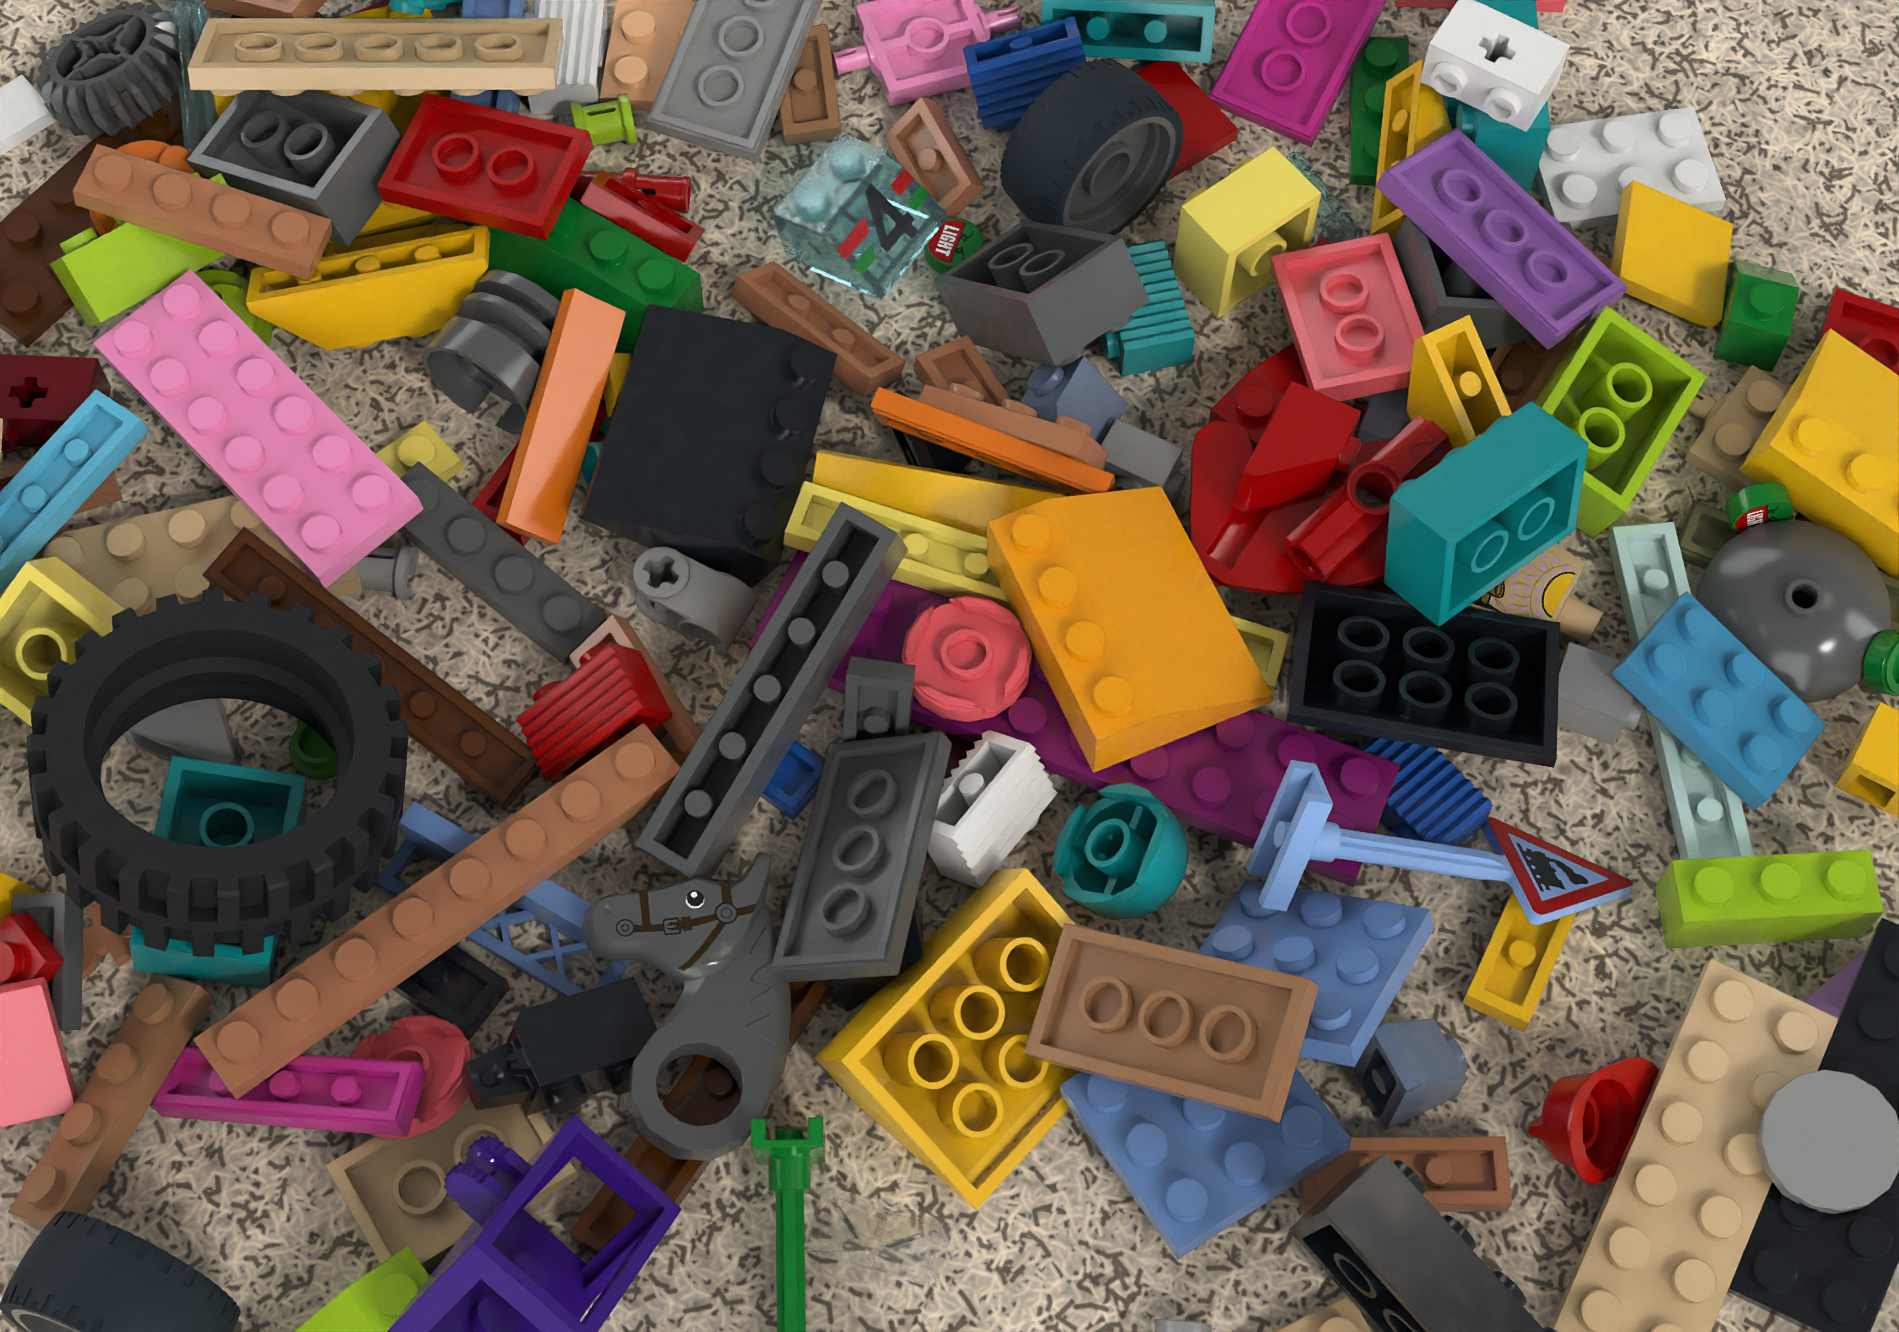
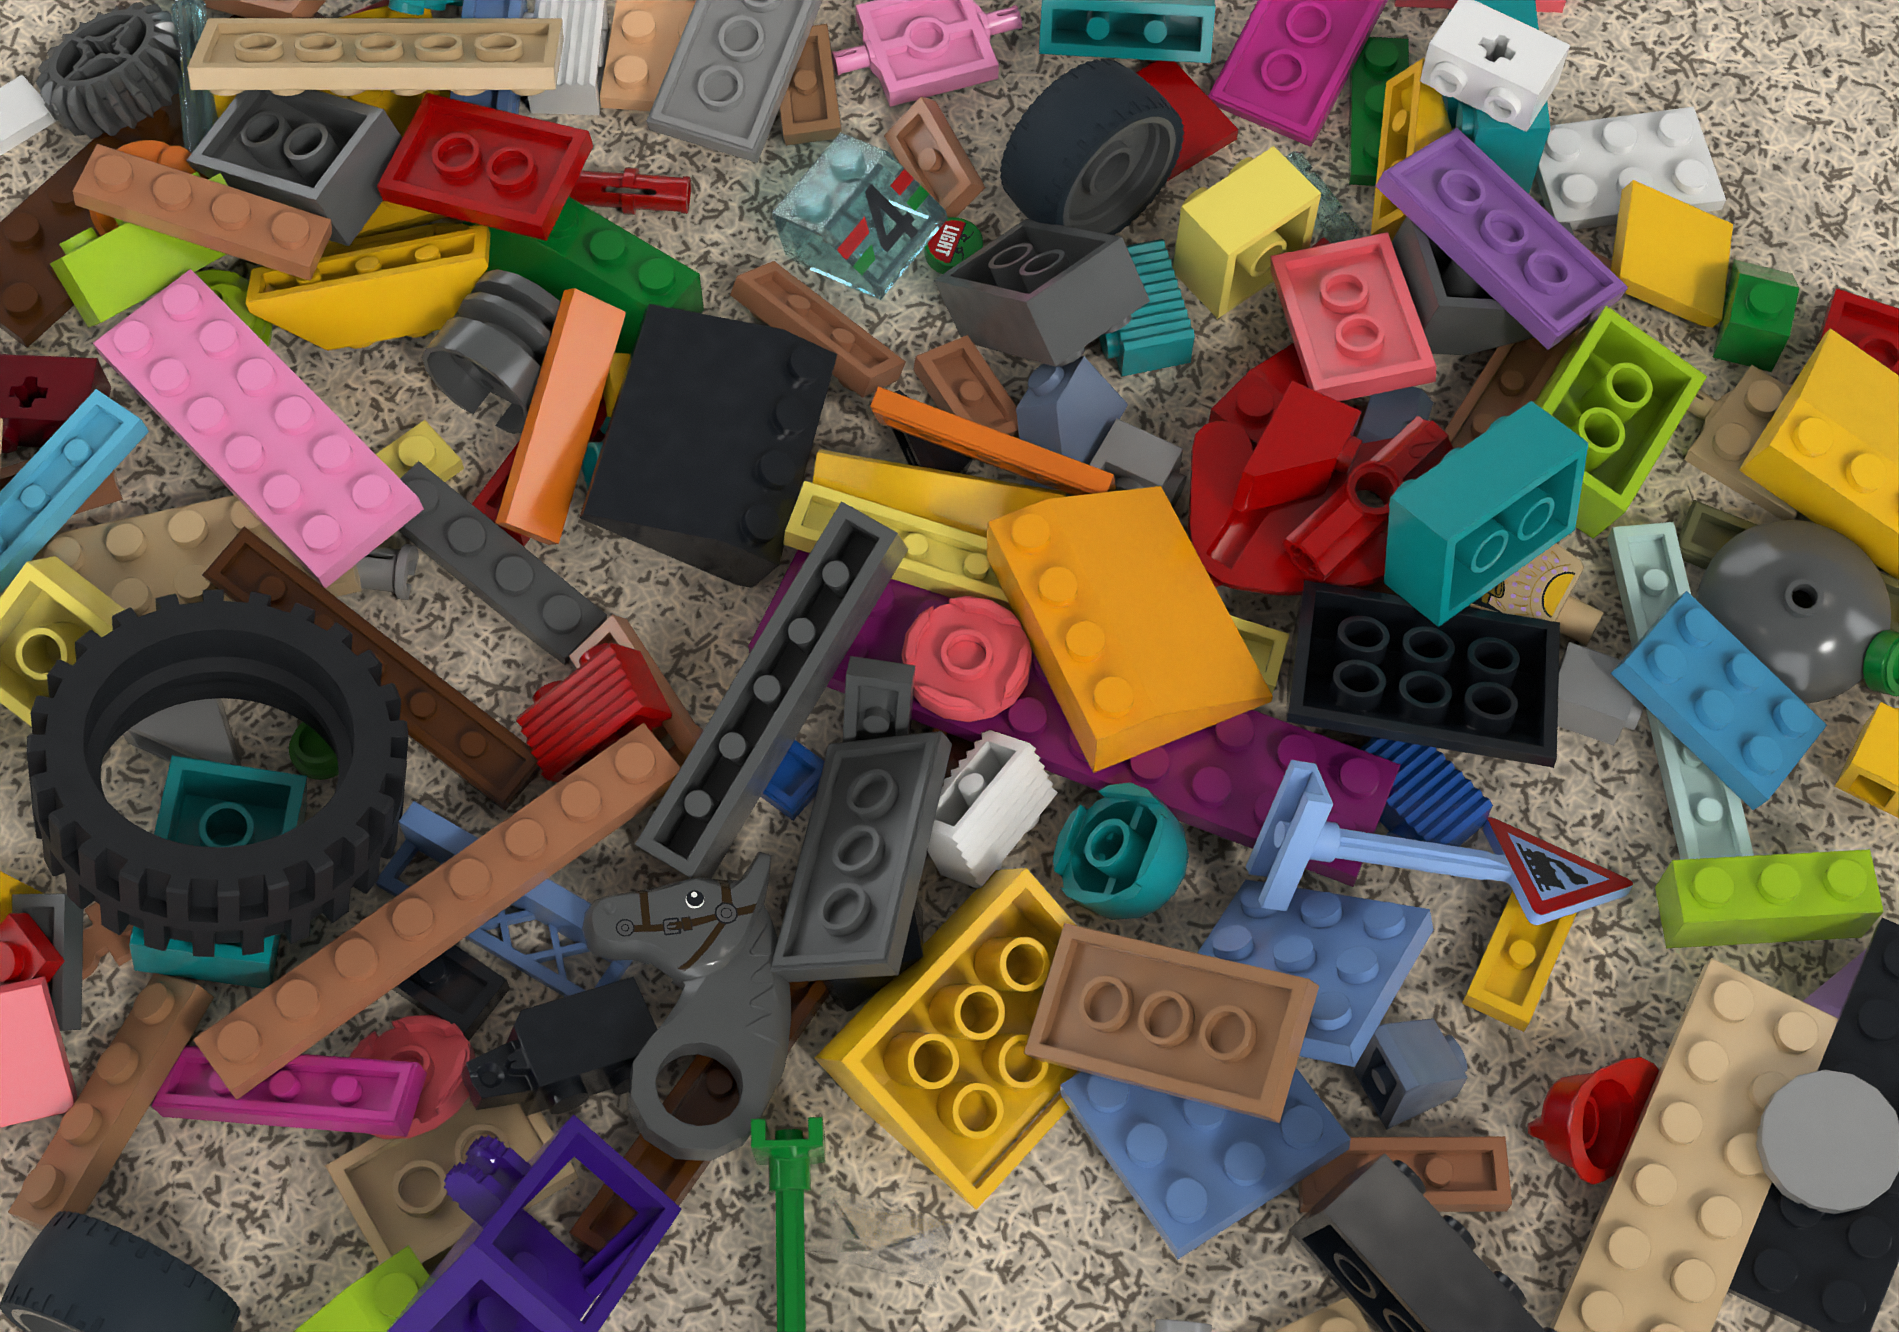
(606, 121): lime bush -> none
(642, 216): red plate -> none
(699, 601): light grey piece -> none
(1017, 68): blue brick -> none
(1018, 420): nougat plate -> none
(1455, 383): yellow slope -> none
(1758, 505): green tile -> none

